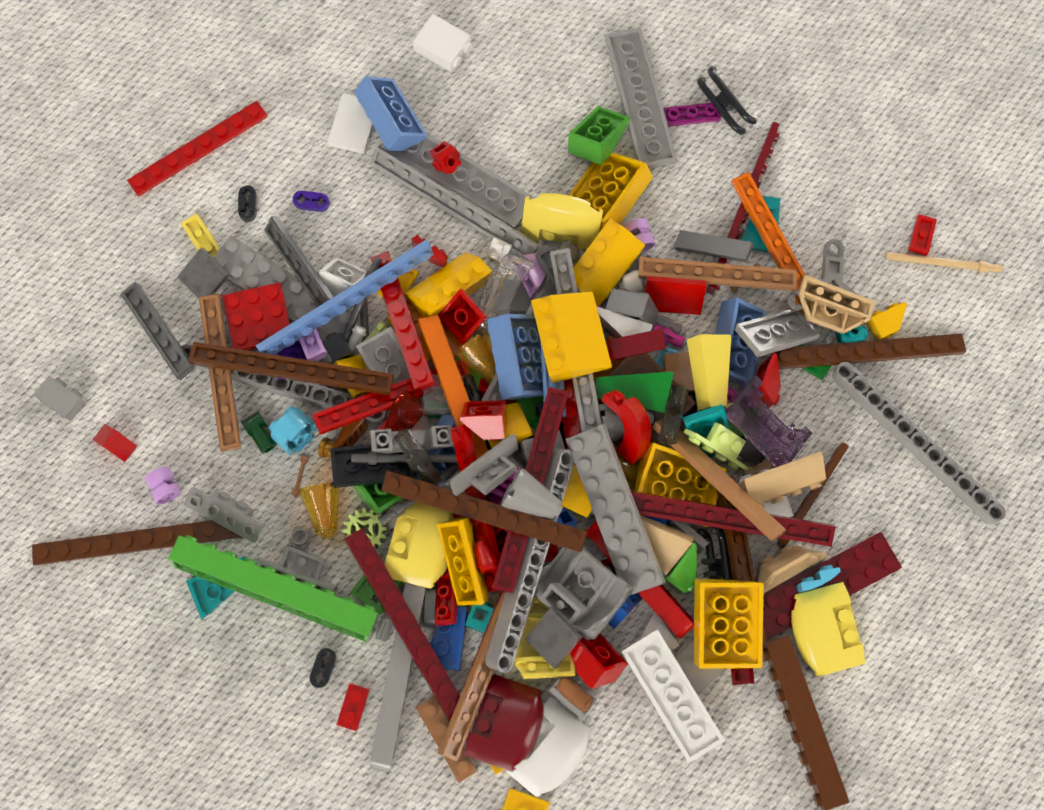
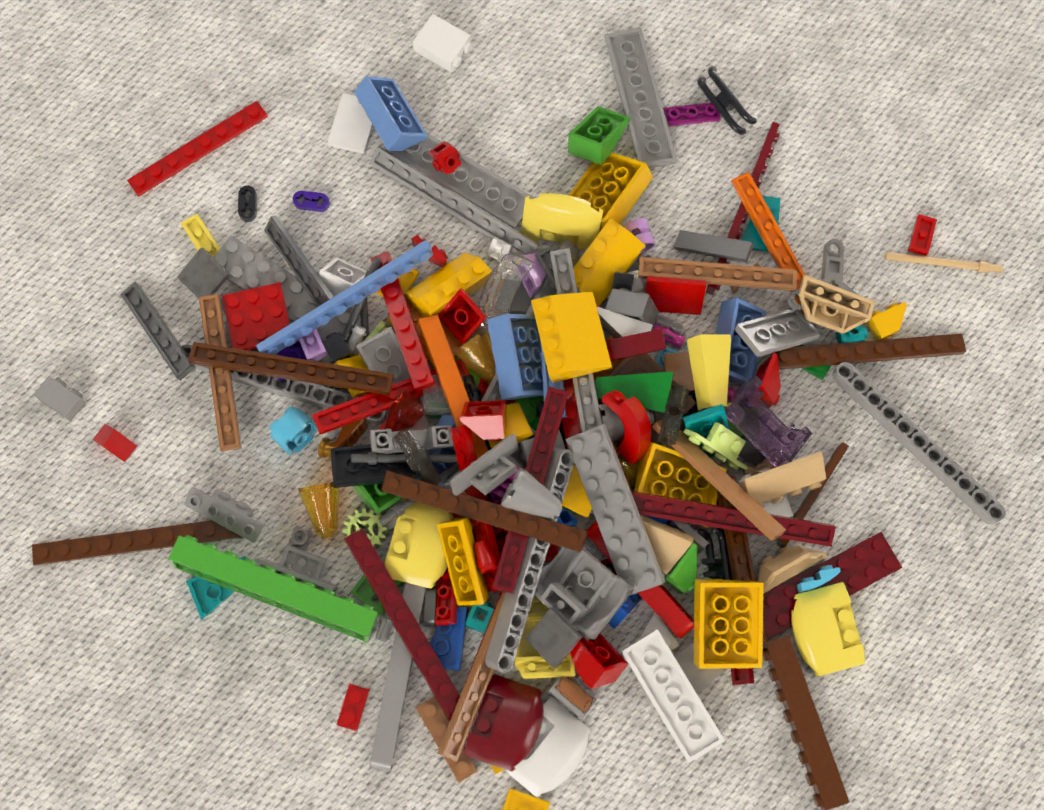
(161, 483): lavender wheel -> none
(257, 430): dark green piece -> none
(304, 459): medium nougat hinge -> none
(328, 669): black beam -> none
(623, 280): none -> black tile

